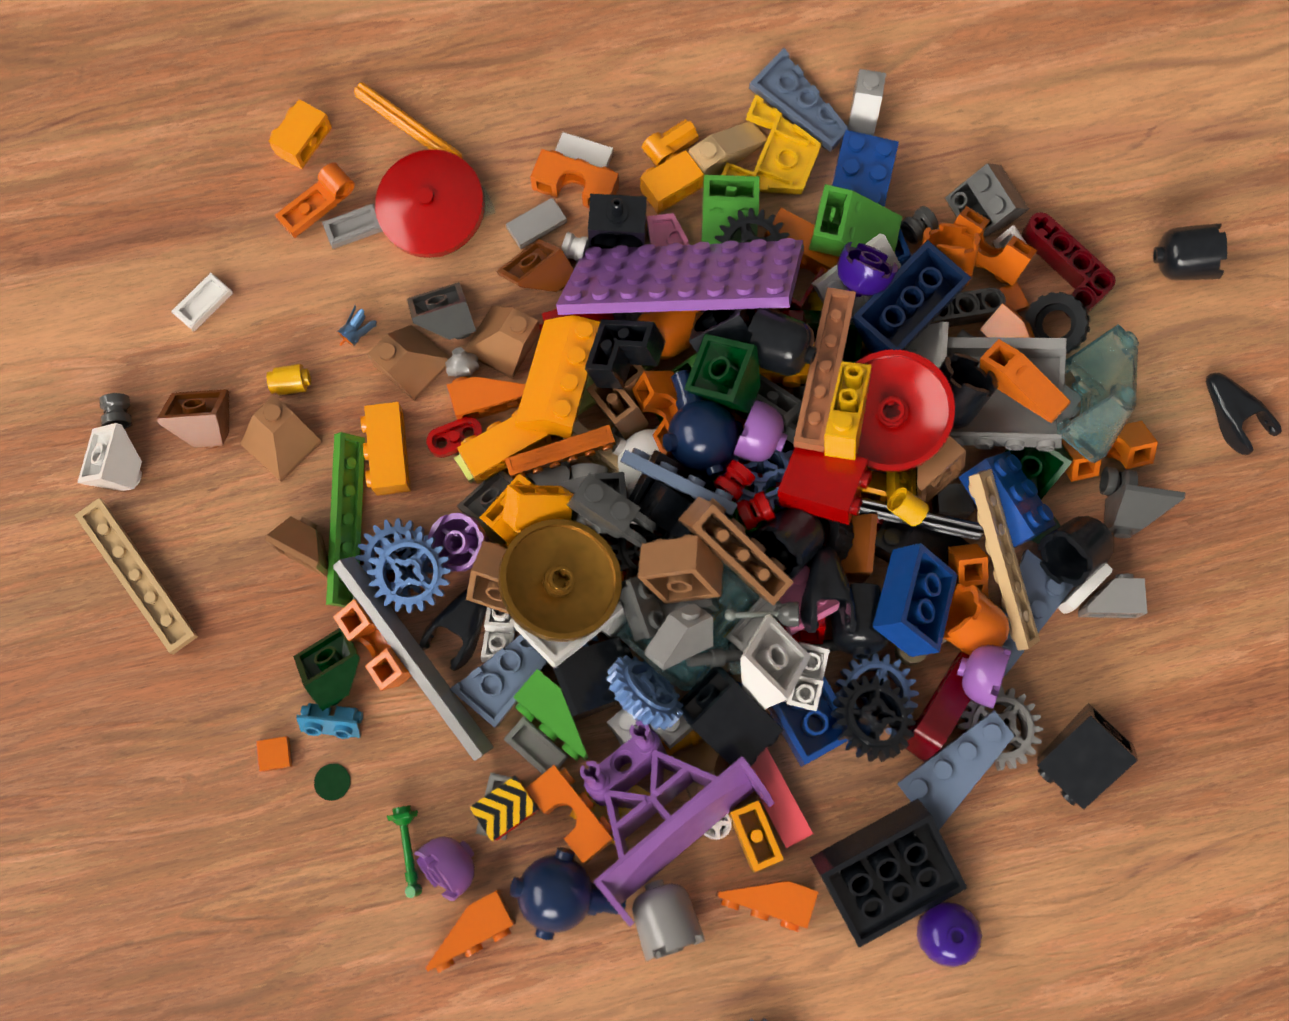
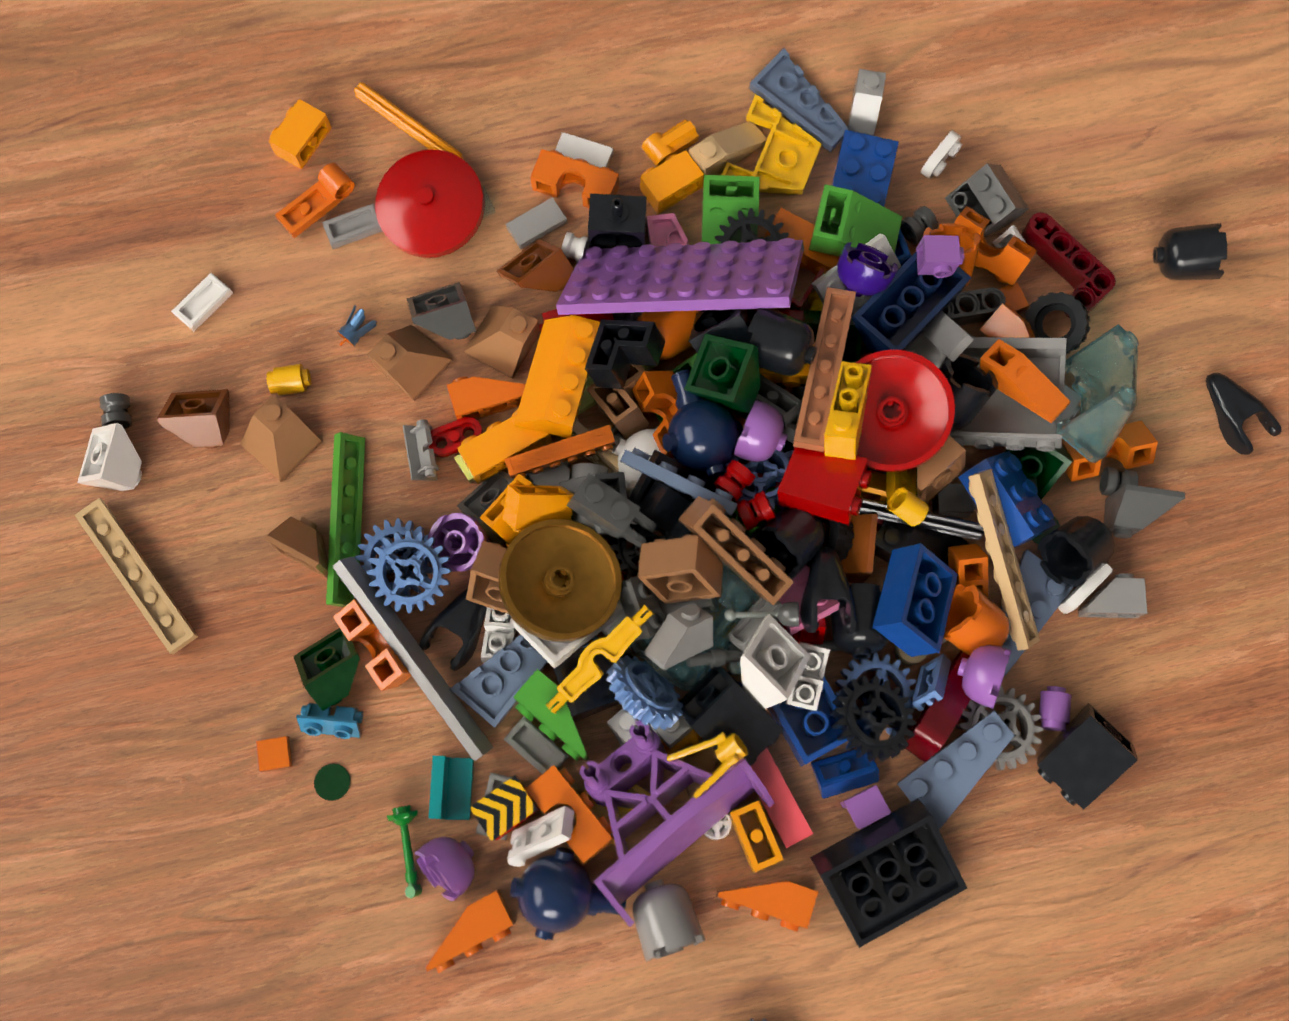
(386, 449): light orange brick -> none
(420, 458): none -> light grey hinge
(451, 788): none -> teal panel
(461, 363): light grey piece -> none
(540, 835): none -> white plate
(587, 670): none -> yellow piece
(729, 752): none -> yellow plant
(844, 773): none -> blue slope
(866, 807): none -> medium lavender panel
(931, 683): none -> medium blue tile
(936, 162): none -> white plate
(939, 255): none -> medium lavender brick
(947, 336): none -> light grey tile
(949, 934): dark purple cylinder -> none
(1055, 708): none -> medium lavender brick

